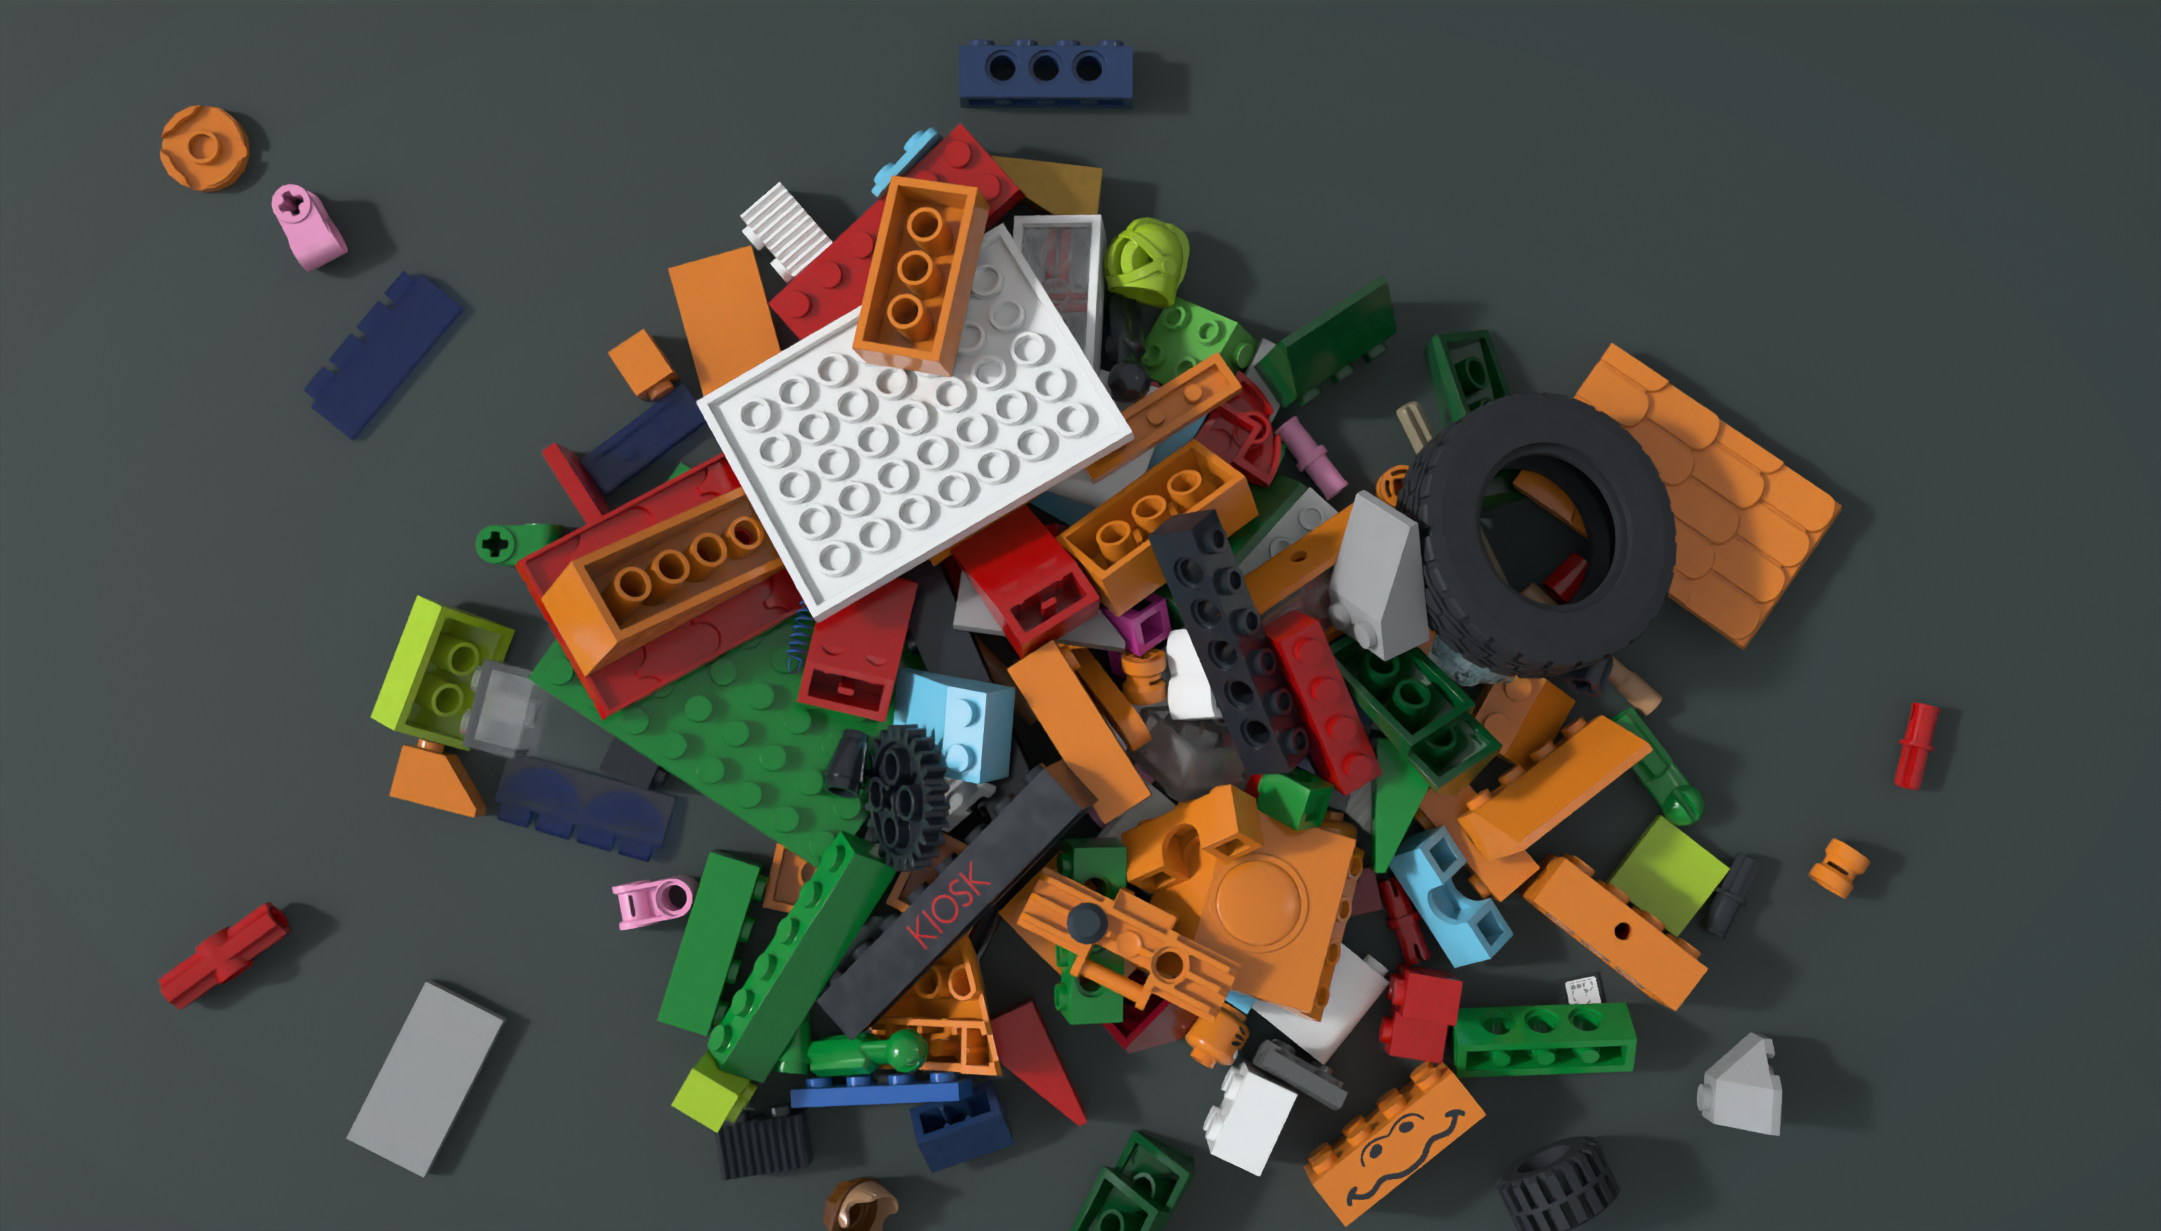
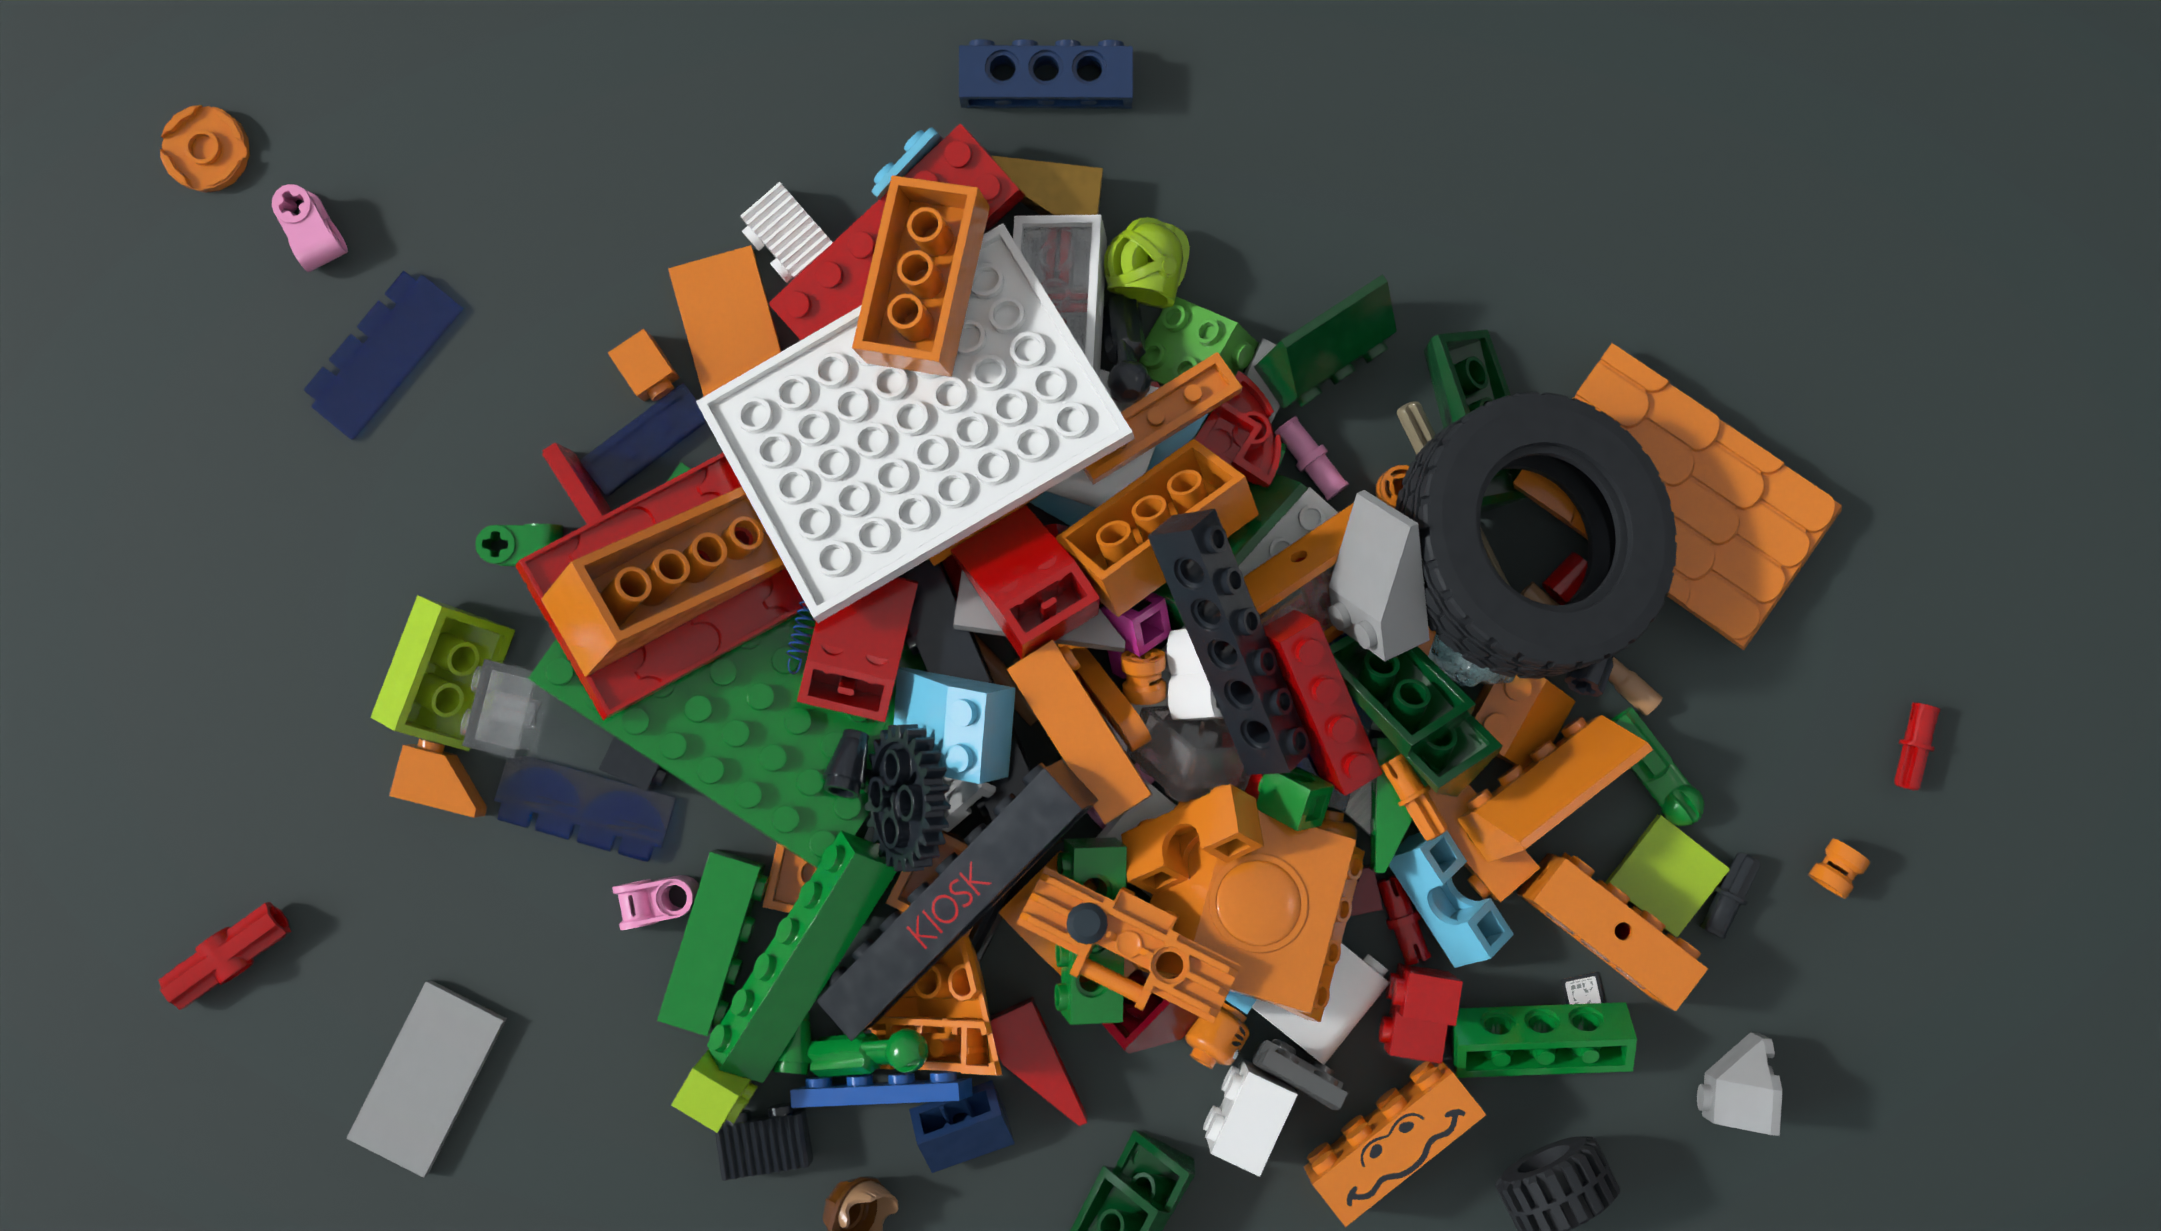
(1414, 797): none -> orange axle

